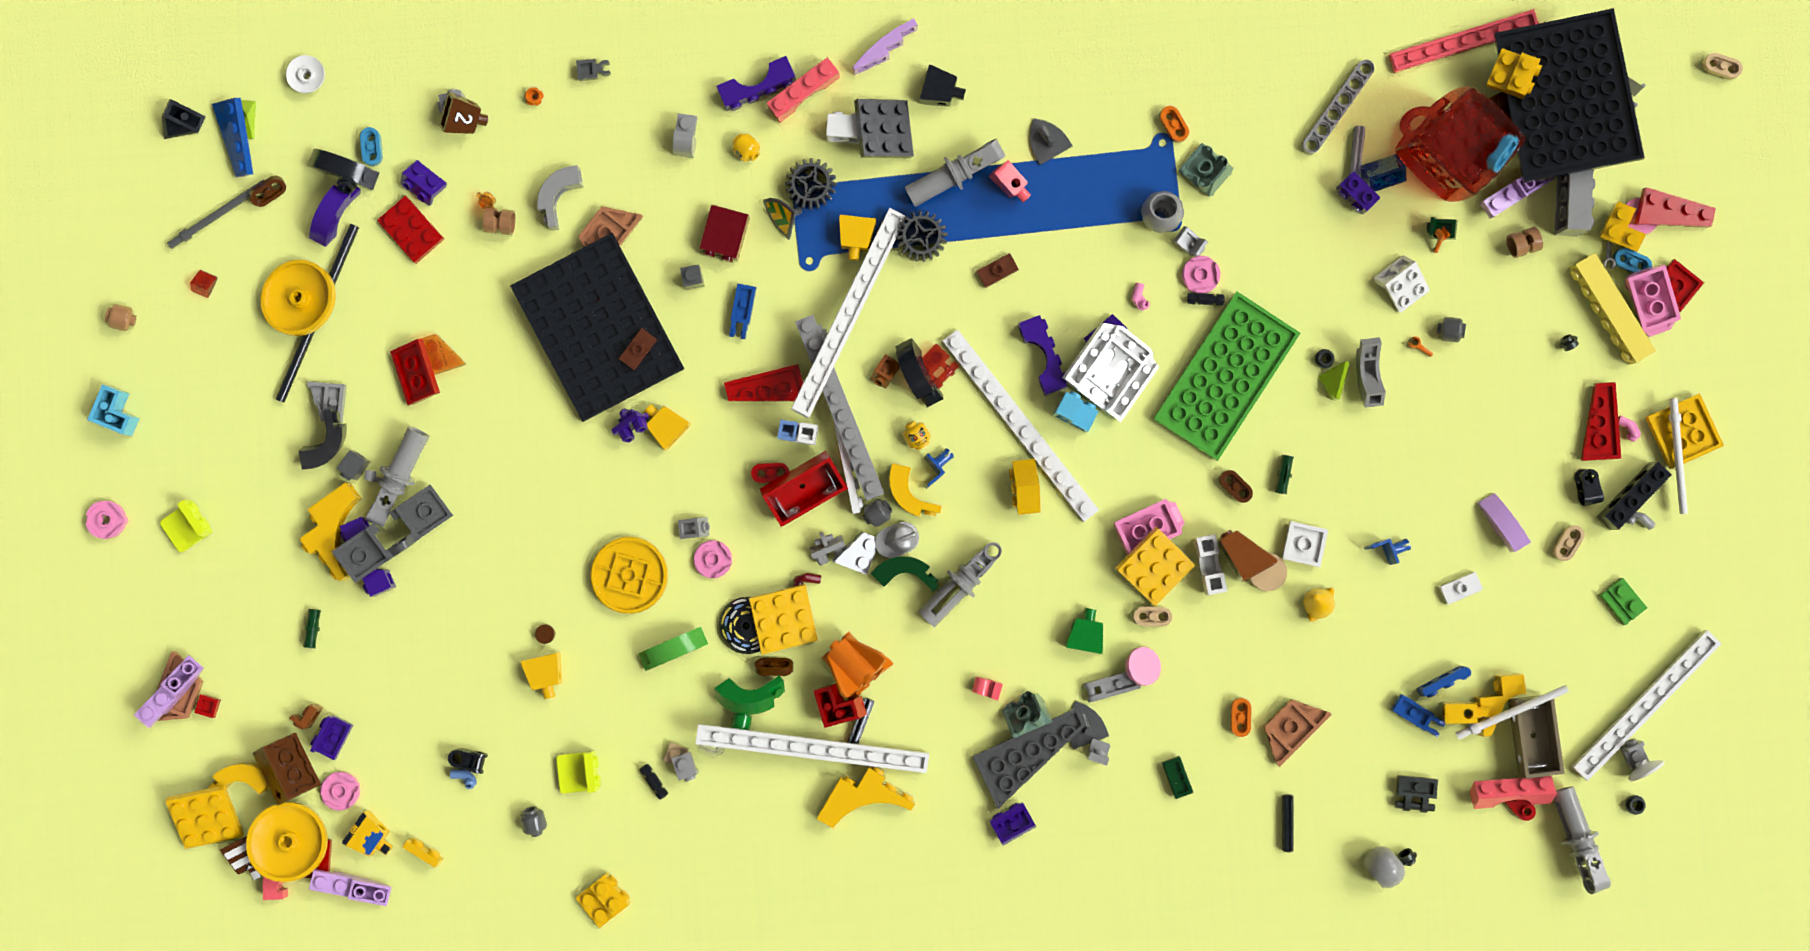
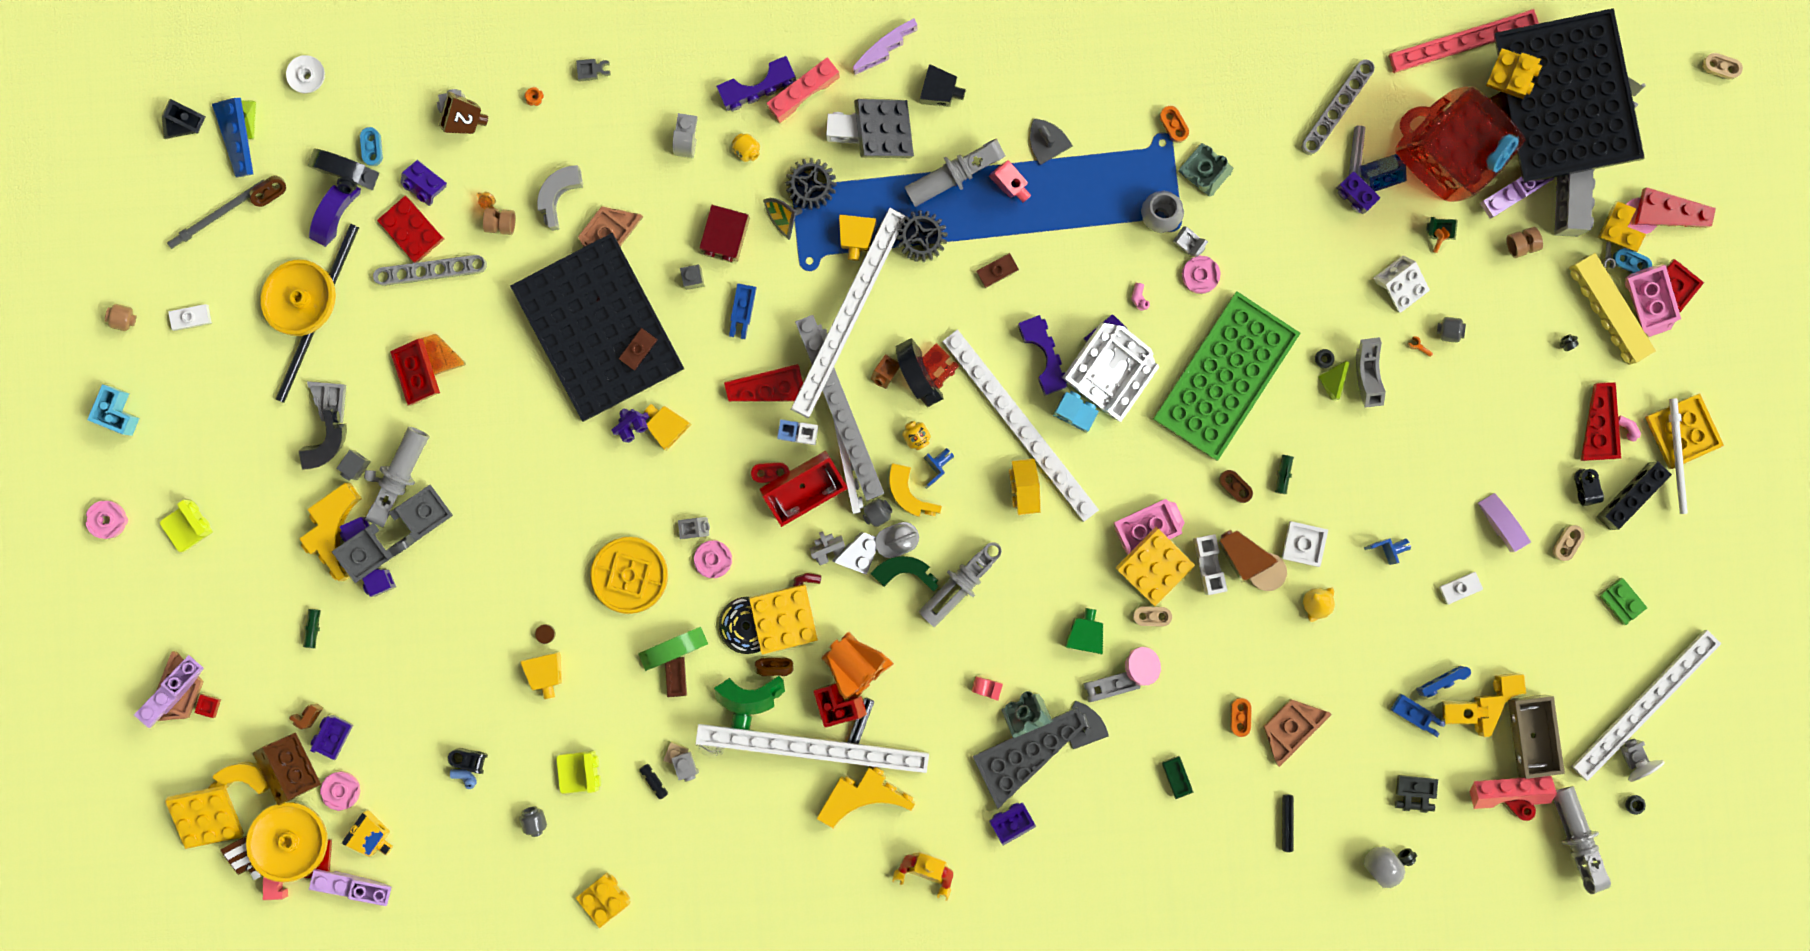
(190, 317): none -> white plate
(203, 283): clear red slope -> none
(418, 849): yellow plate -> none
(430, 270): none -> light grey beam
(676, 677): none -> copper plate
(927, 868): none -> torso
(1098, 751): light grey bracket -> none
(1205, 299): black axle -> none
(1476, 728): white bar -> none
(1642, 518): light grey arm -> none

